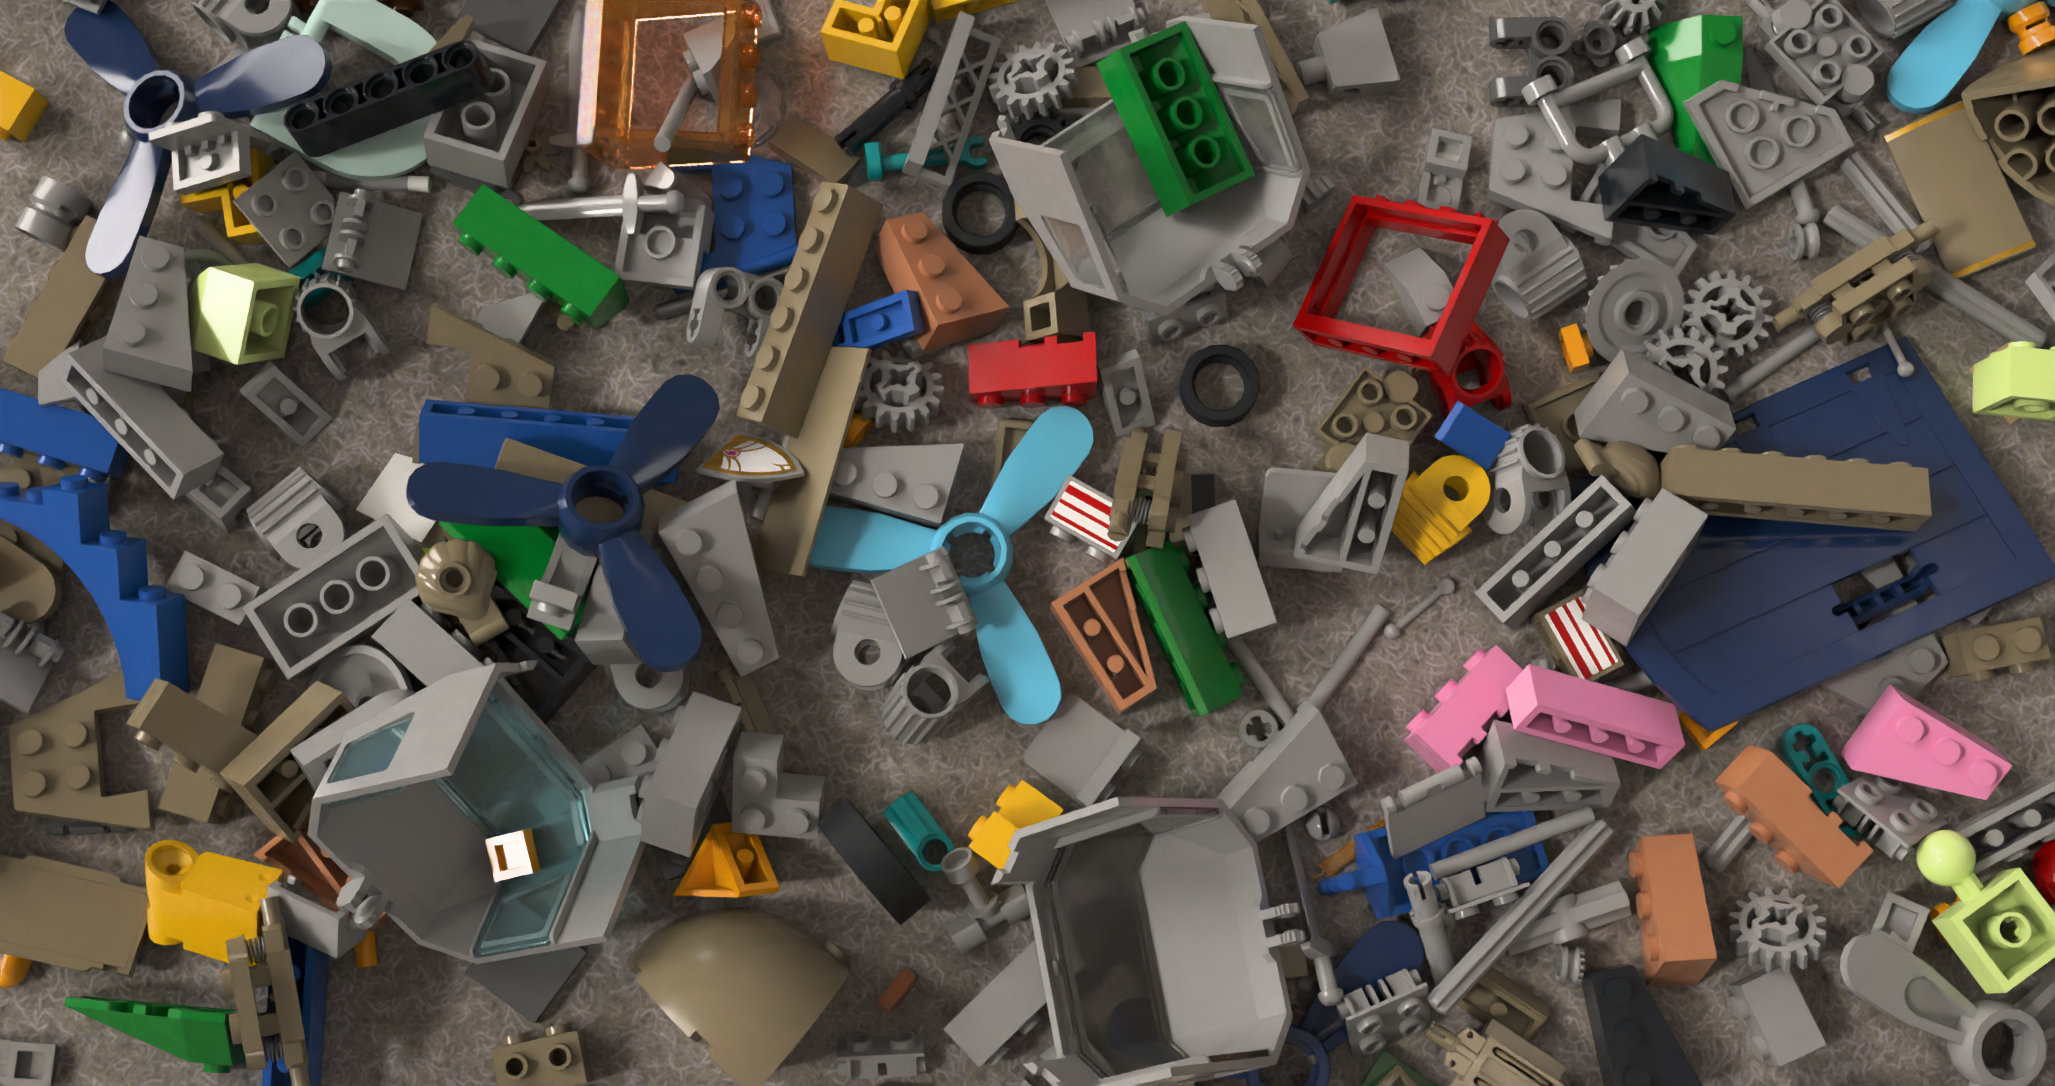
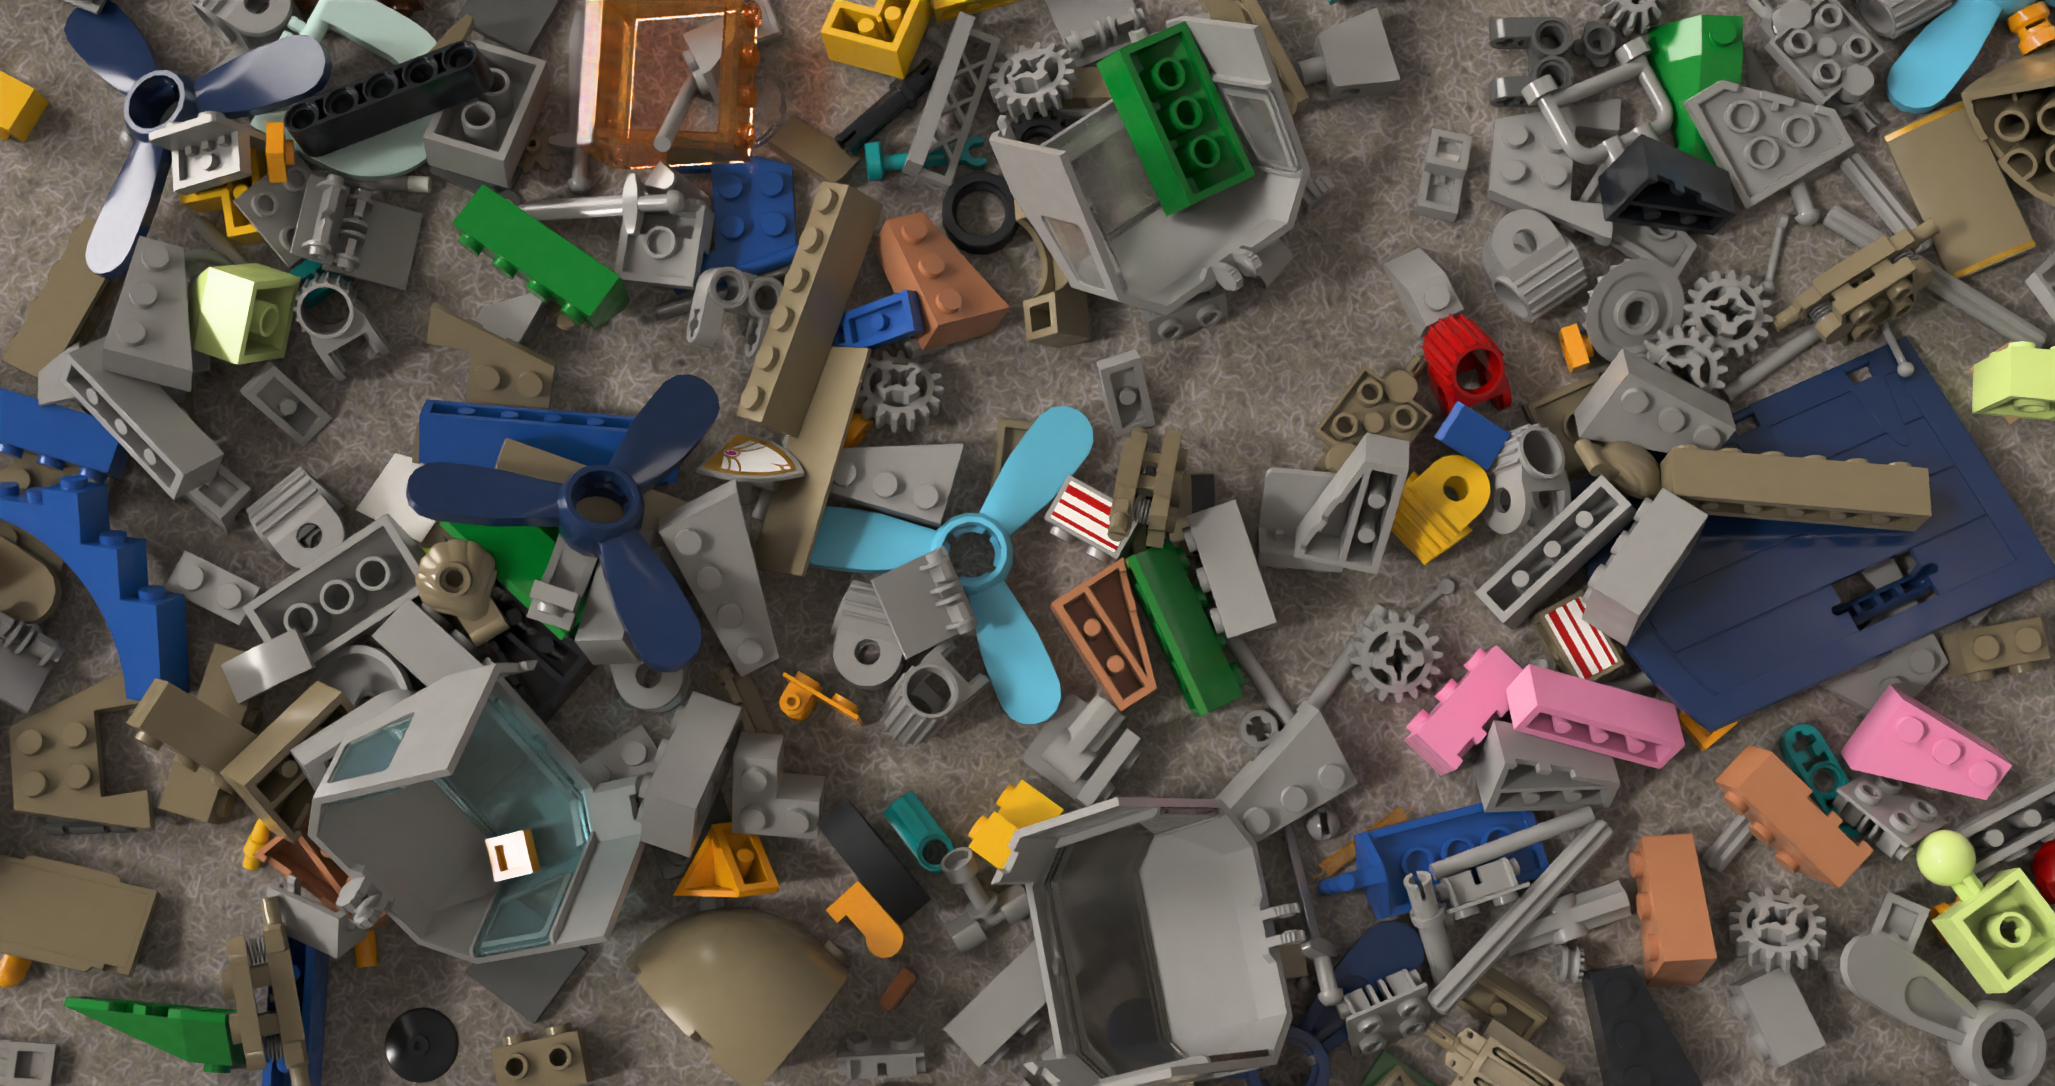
(51, 229): light grey wheel -> none
(204, 898): yellow piece -> none
(257, 839): none -> yellow piece
(268, 665): none -> light grey slope
(278, 152): none -> light orange plate
(320, 218): none -> light grey hinge
(421, 1045): none -> black piece
(804, 693): none -> light orange hinge
(881, 931): none -> light orange leg
(1033, 372): red wedge -> none
(1078, 745): none -> light grey piece
(1230, 356): black tyre -> none
(1344, 255): red window -> none
(1377, 655): none -> light grey gear
(1434, 808): light grey piece -> none
(1768, 284): none -> light grey hinge
(1803, 241): light grey bush -> none

